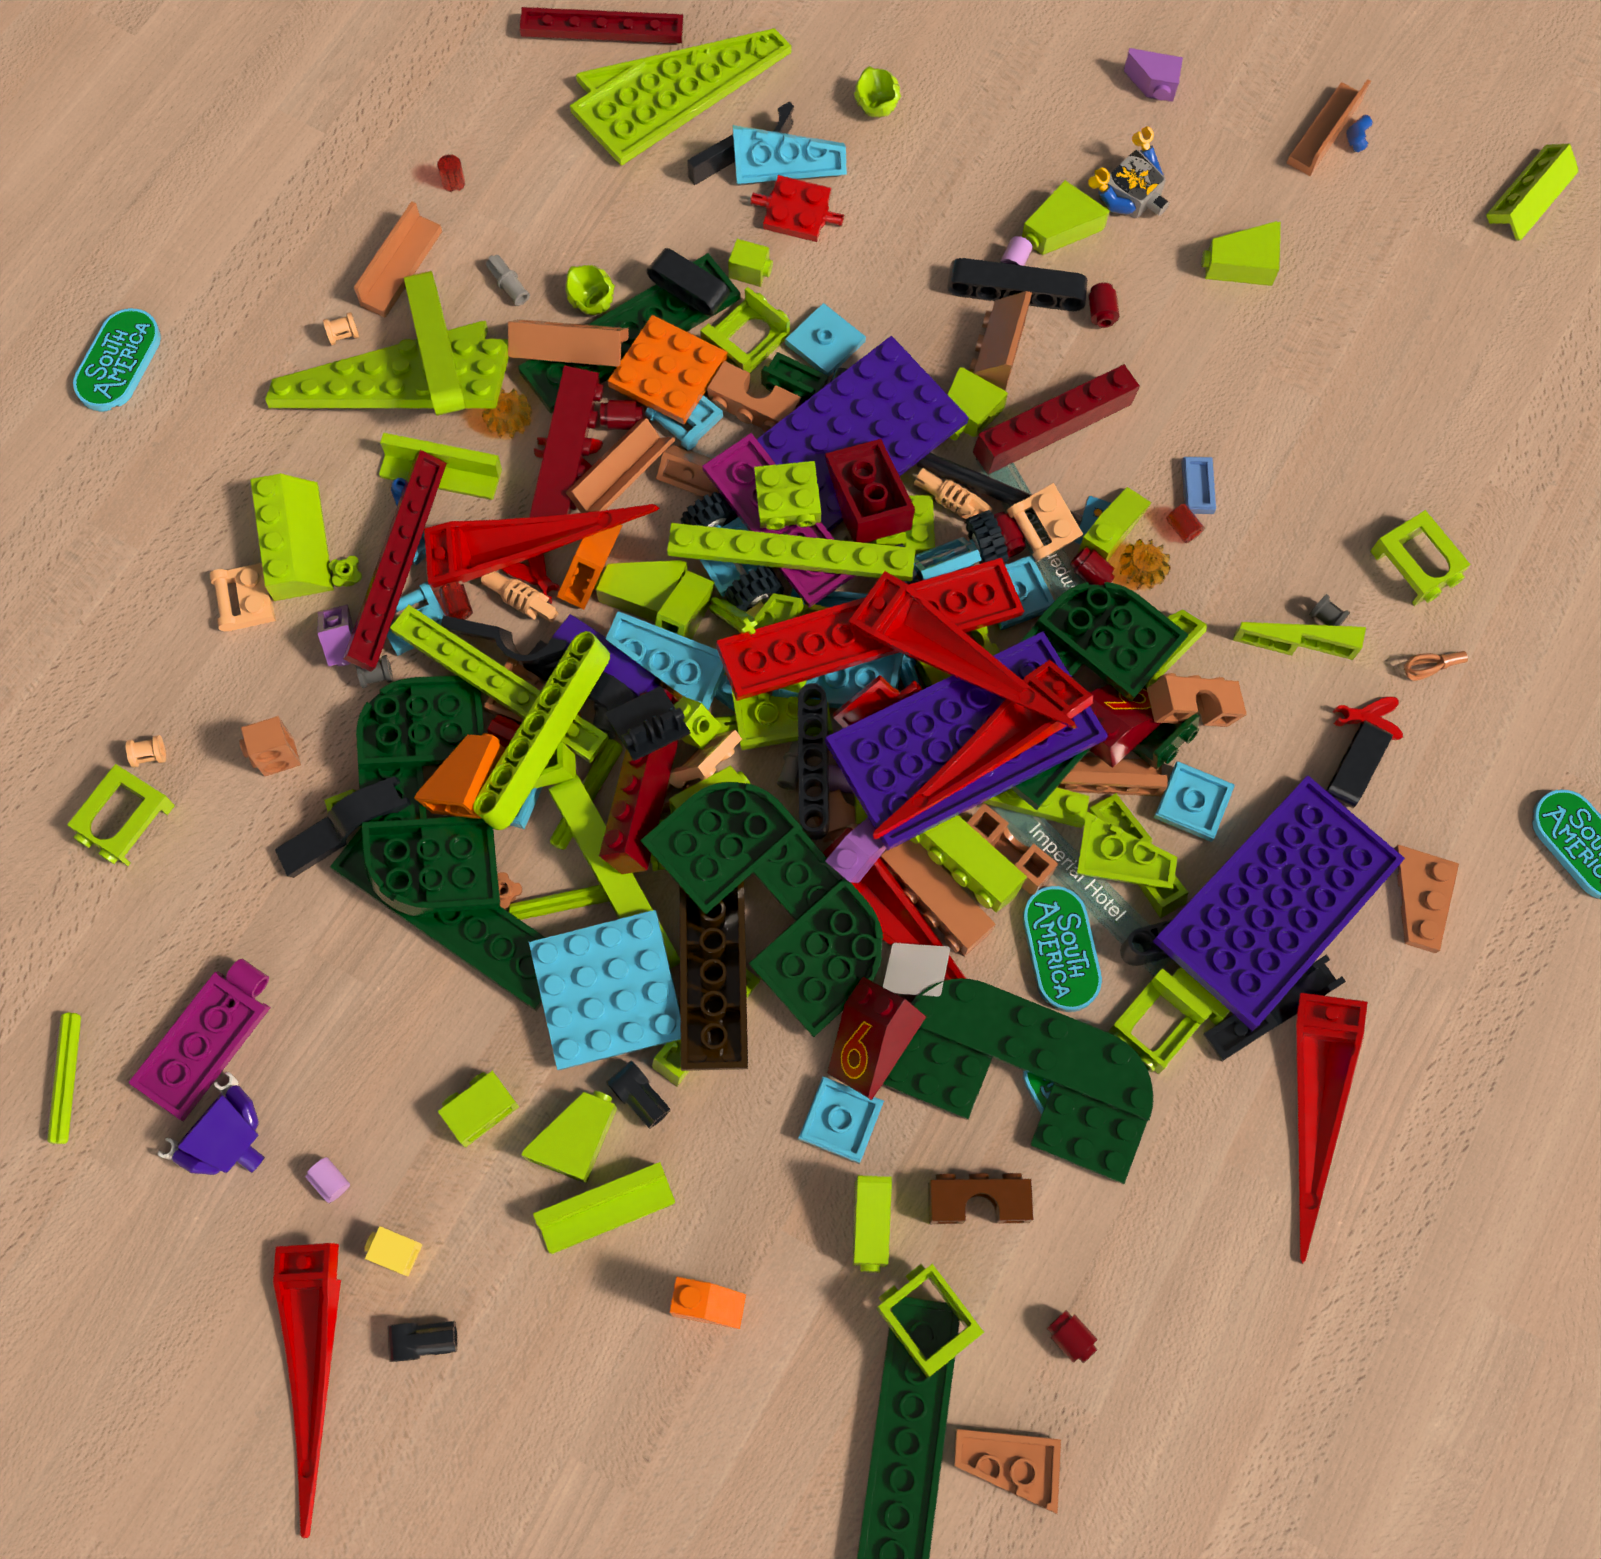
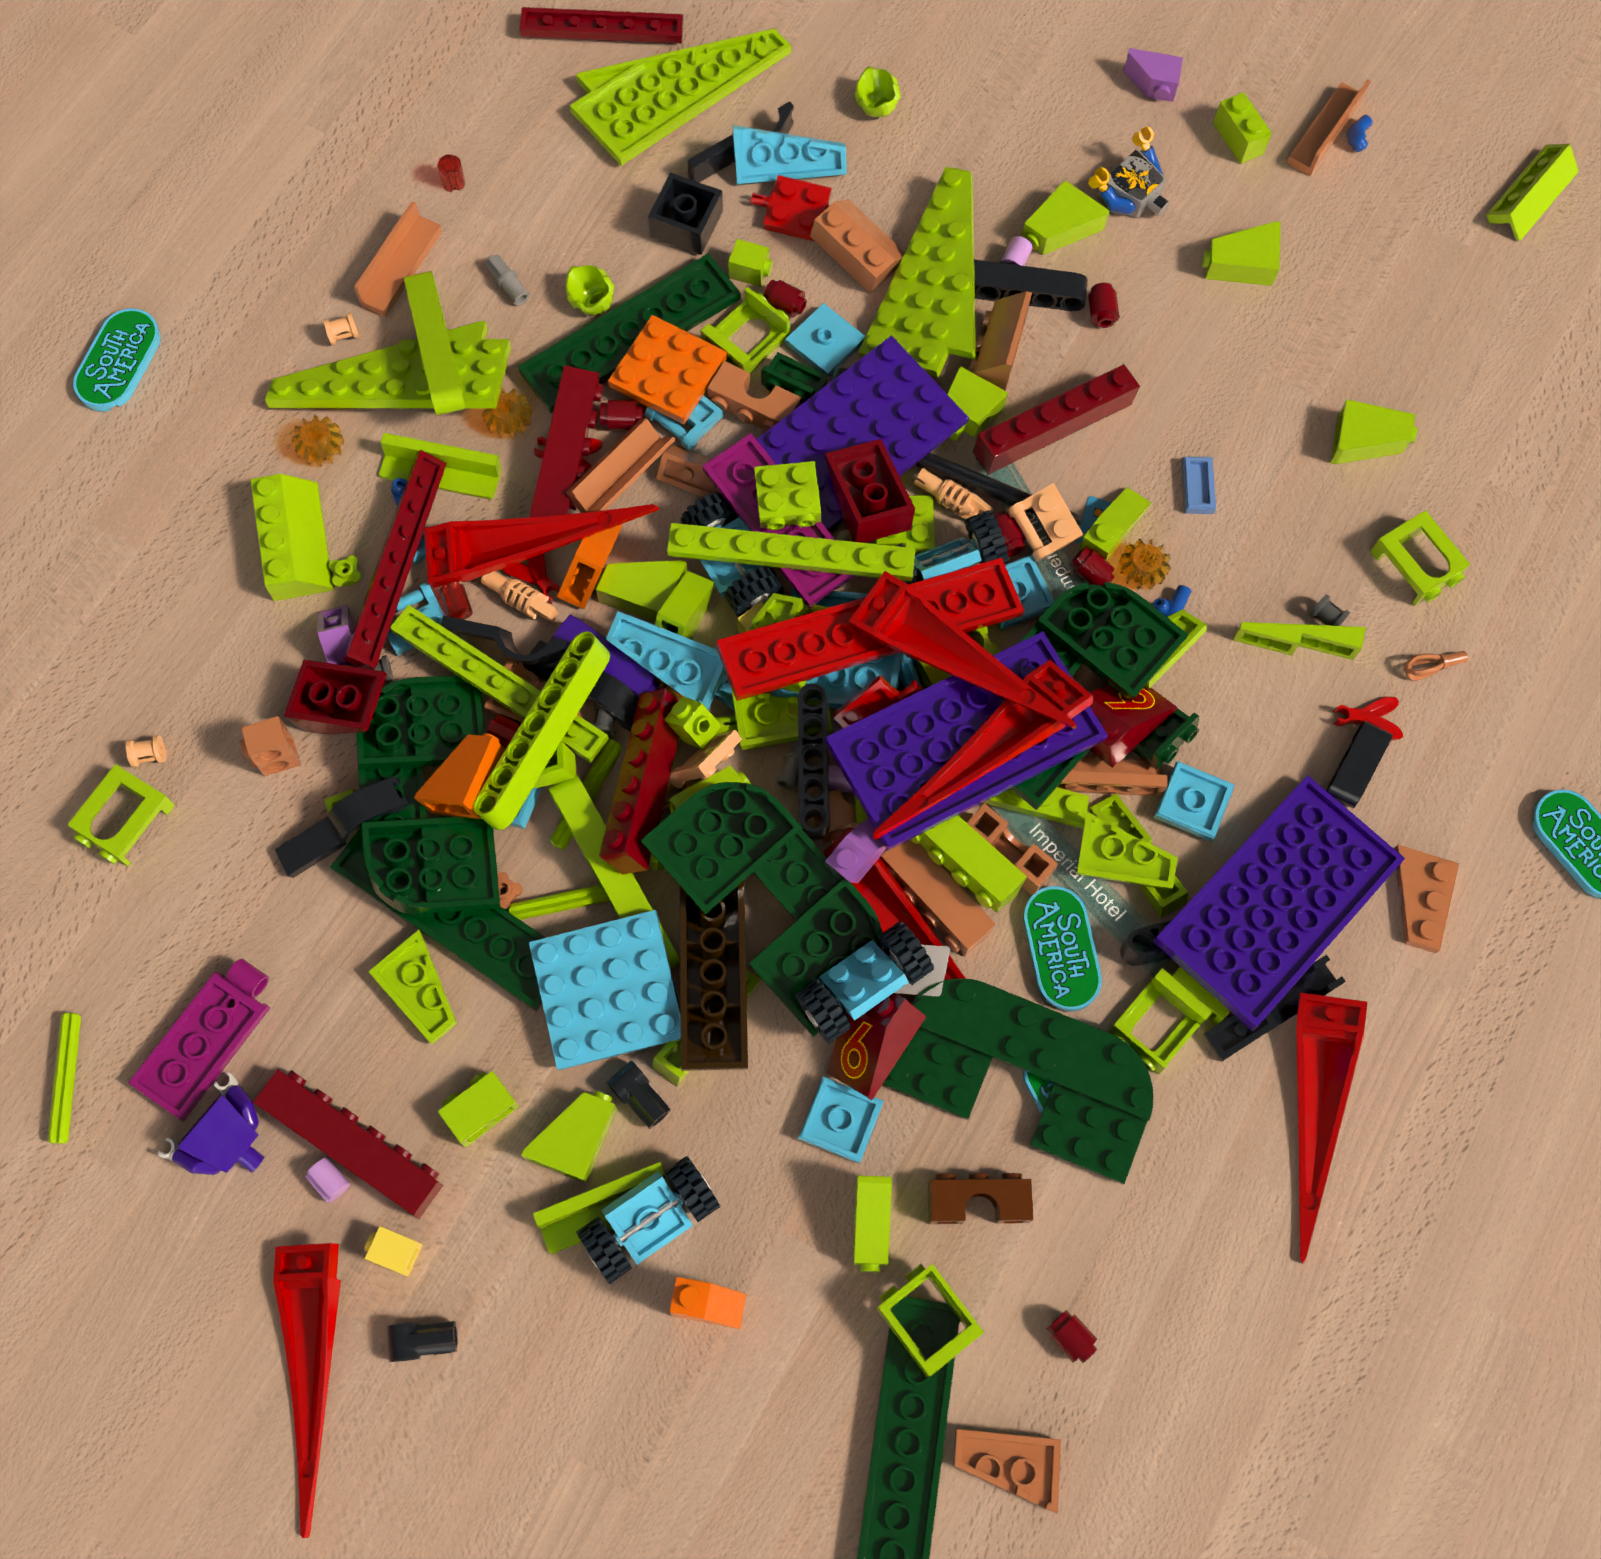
(253, 597): light nougat plate -> none
(317, 440): none -> clear yellow gear
(334, 698): none -> dark red slope
(348, 1143): none -> dark red brick
(416, 988): none -> lime wing
(566, 342): nougat panel -> none
(647, 1218): none -> plate
(648, 723): black hinge -> none
(685, 213): none -> black brick
(688, 282): black beam -> none
(733, 615): lime axle -> none
(785, 297): none -> dark red brick
(856, 244): none -> nougat slope
(864, 980): none -> plate
(934, 287): none -> lime wing
(1175, 604): none -> blue arm
(1178, 698): nougat arch -> none
(1185, 523): clear red piece -> none
(1242, 127): none -> lime brick
(1371, 432): none -> lime slope

